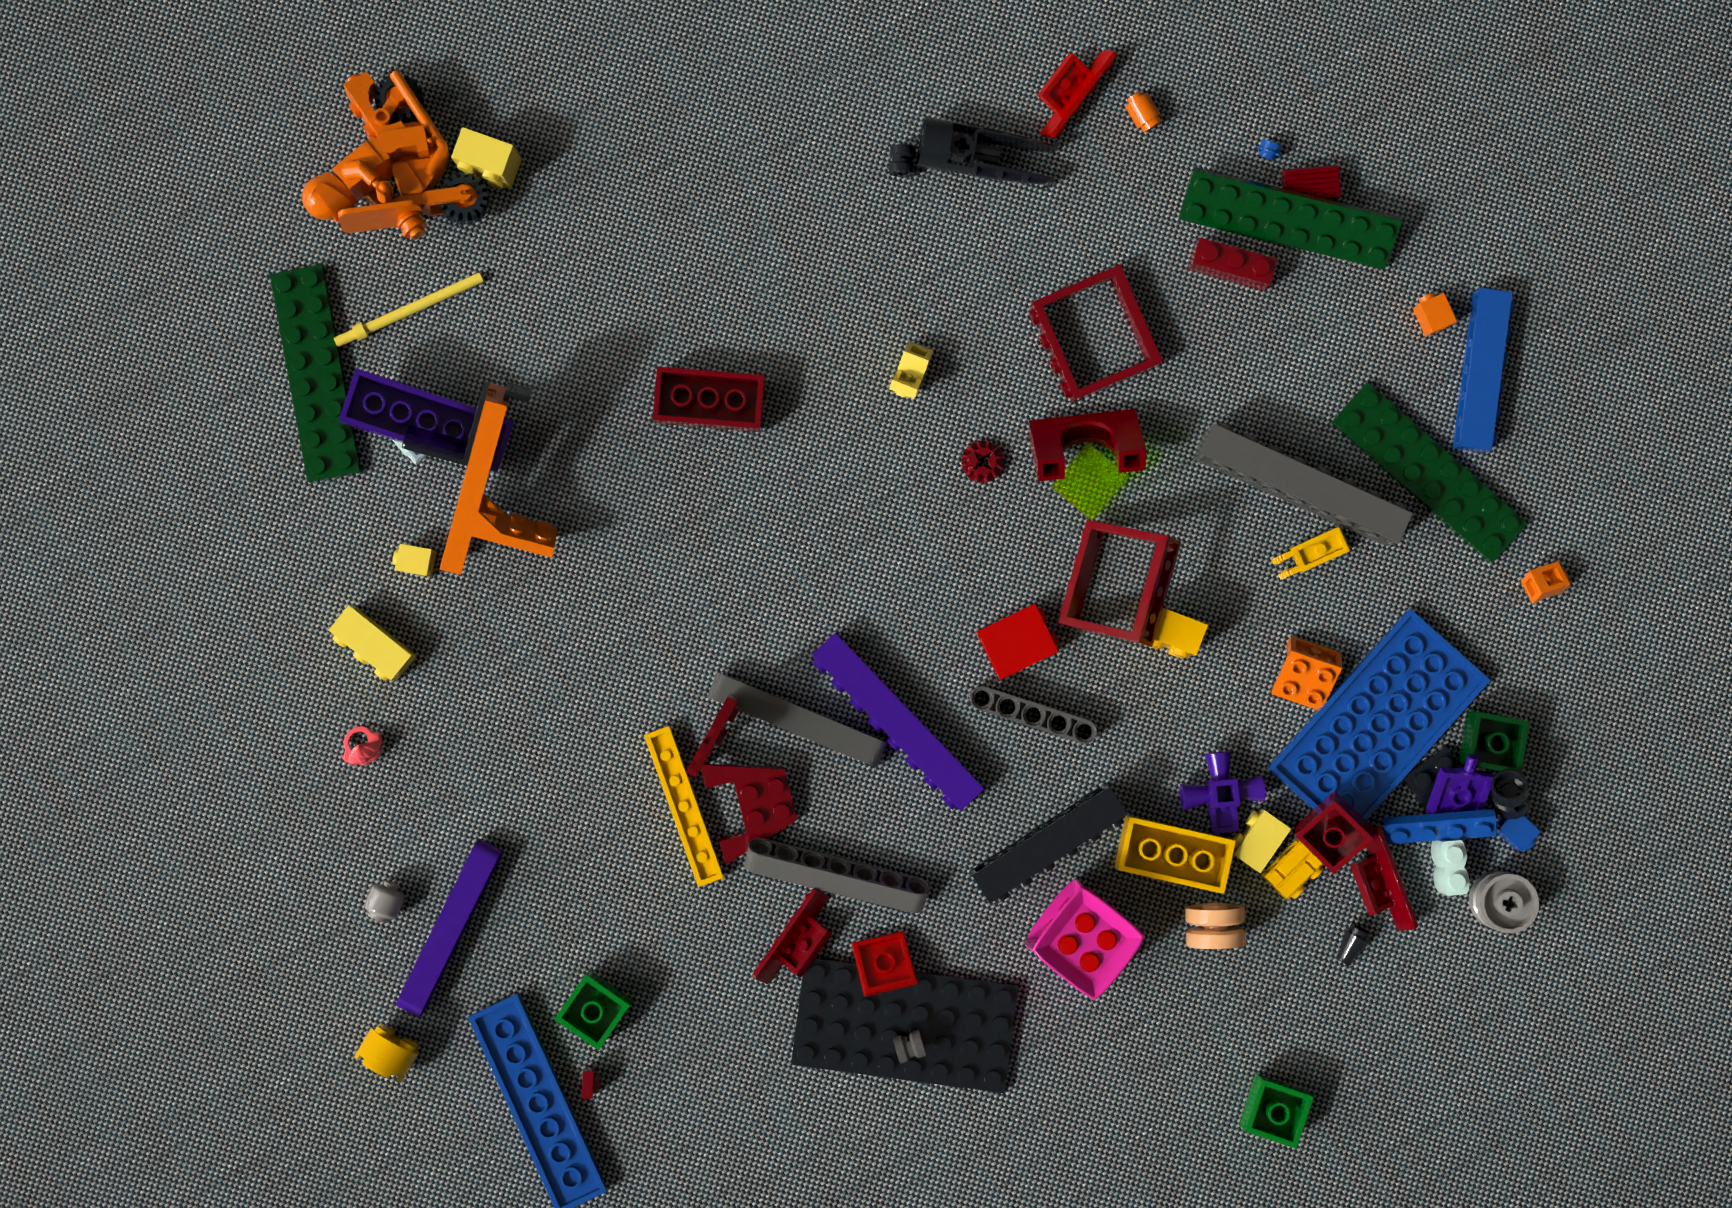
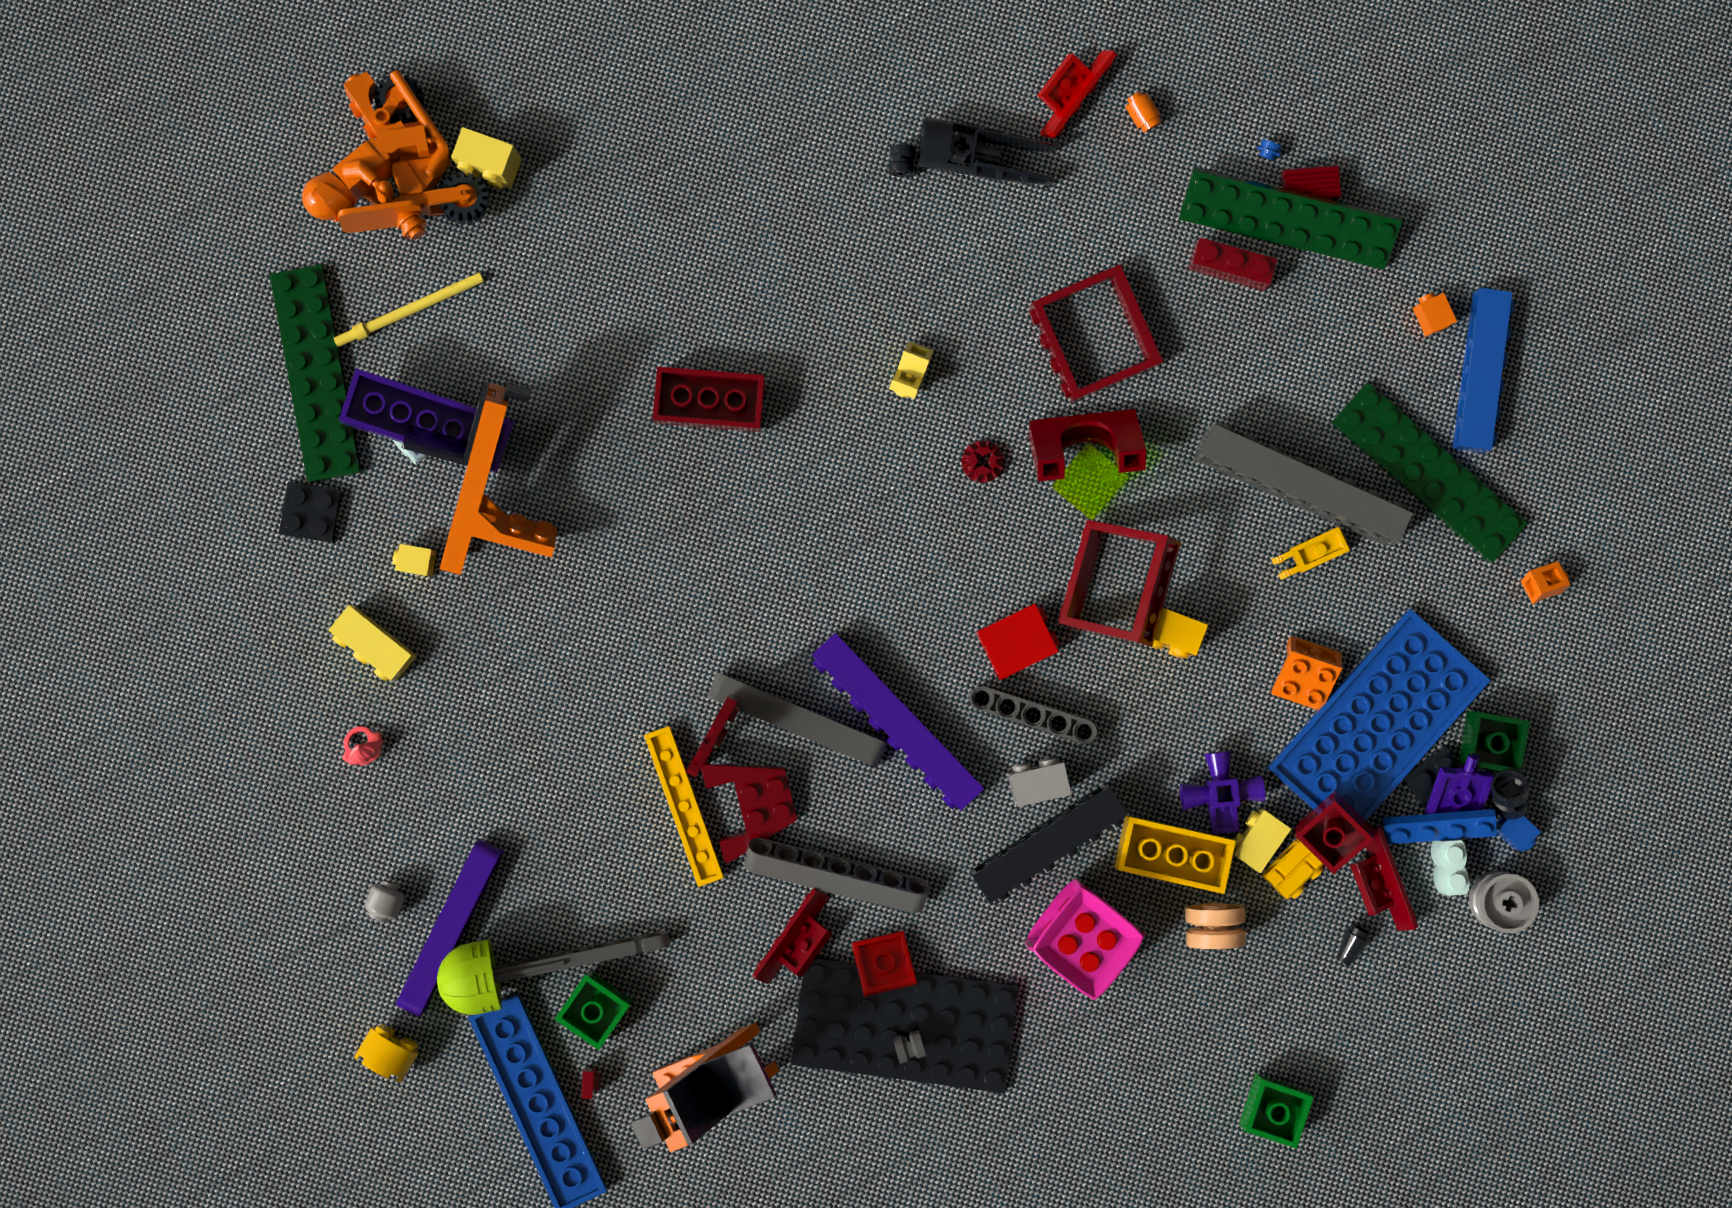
(310, 512): none -> black plate
(471, 978): none -> piece
(704, 1090): none -> black piece
(1038, 782): none -> light grey brick

